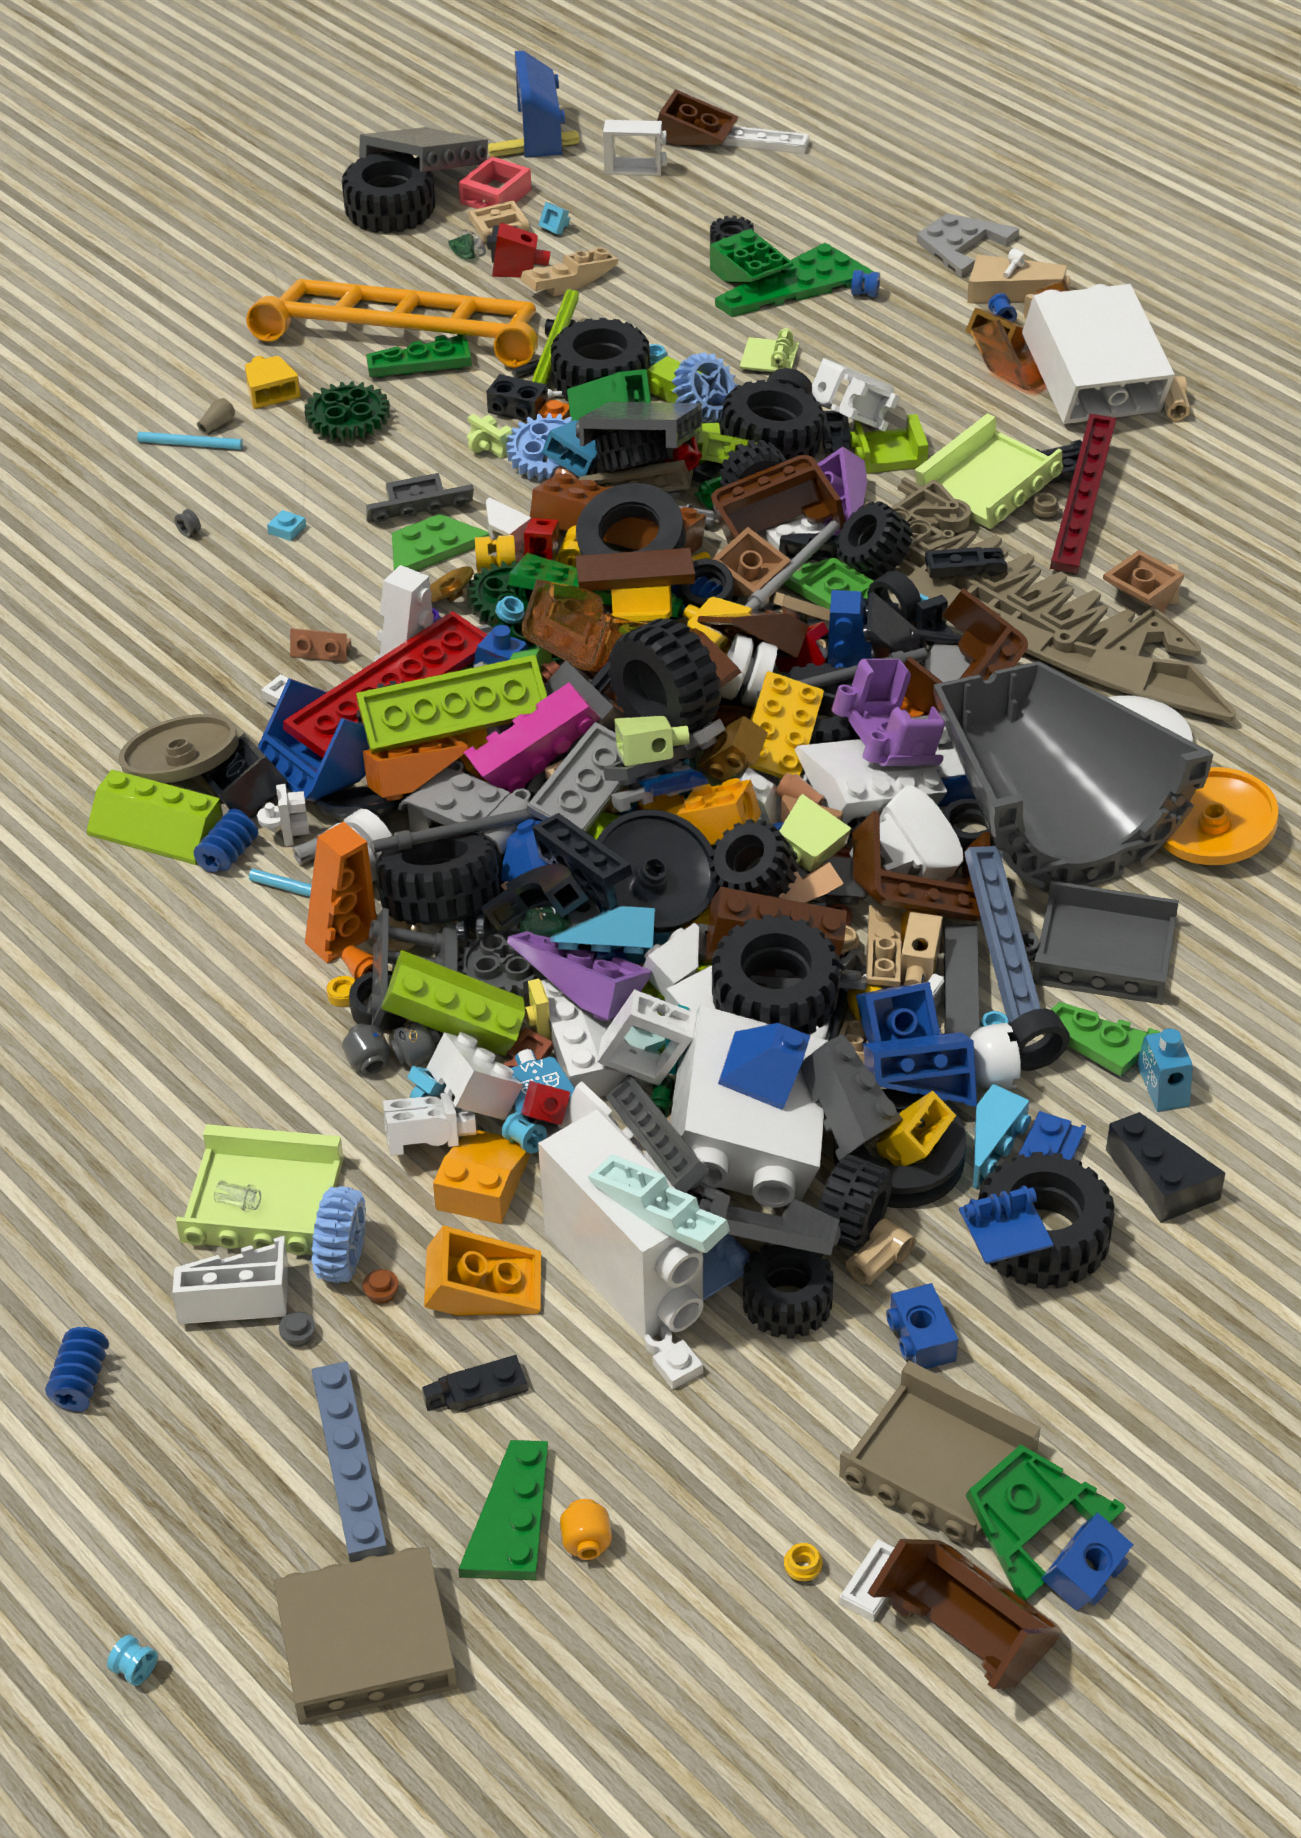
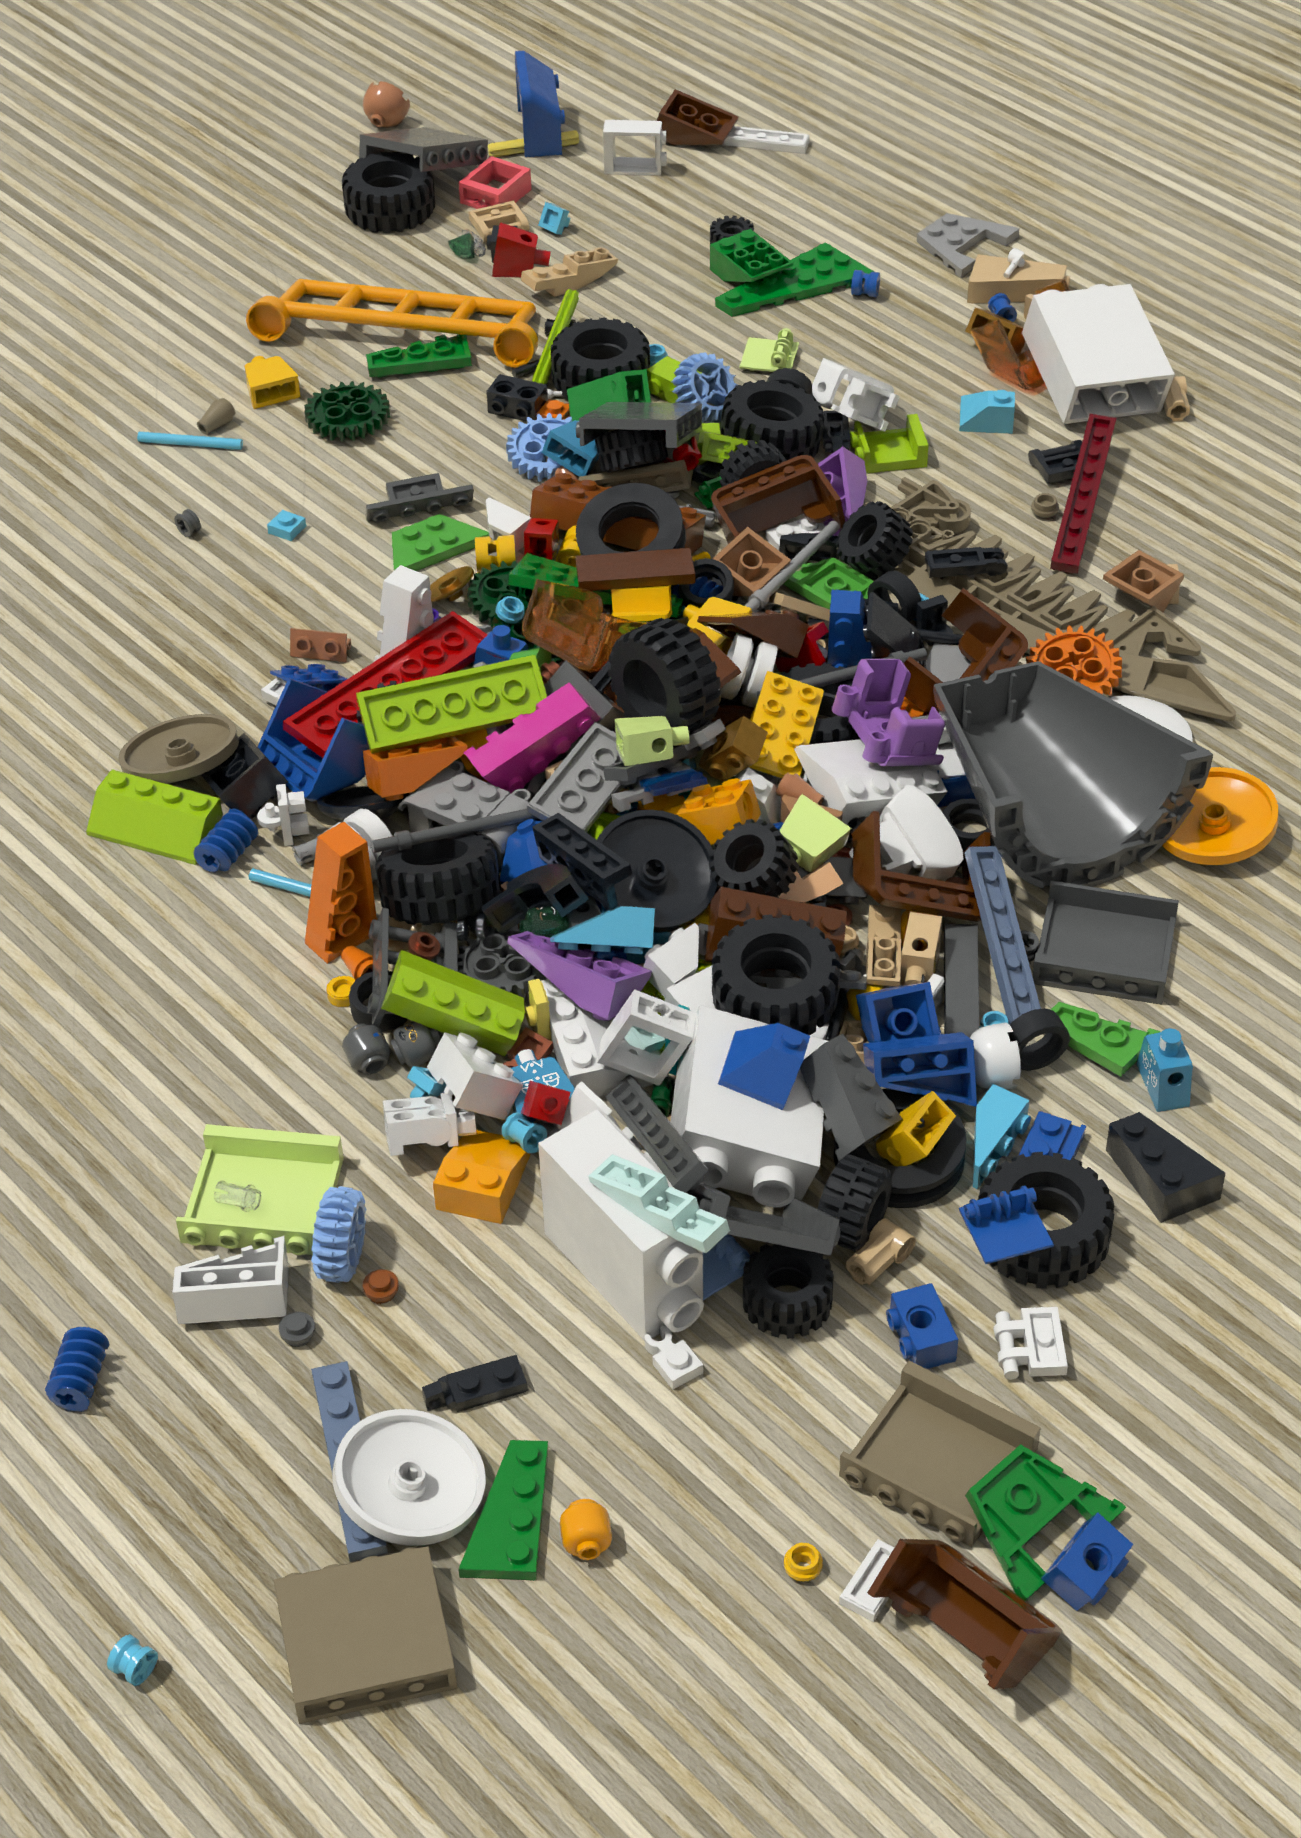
(315, 676): none -> blue hinge
(385, 105): none -> nougat cylinder
(408, 1477): none -> white dish
(423, 945): none -> copper plate
(481, 1275): light orange slope -> none
(486, 435): yellowish green hips -> none
(987, 412): none -> medium azure slope
(990, 471): yellowish green panel -> none
(1042, 1338): none -> white plate
(1081, 657): none -> orange gear

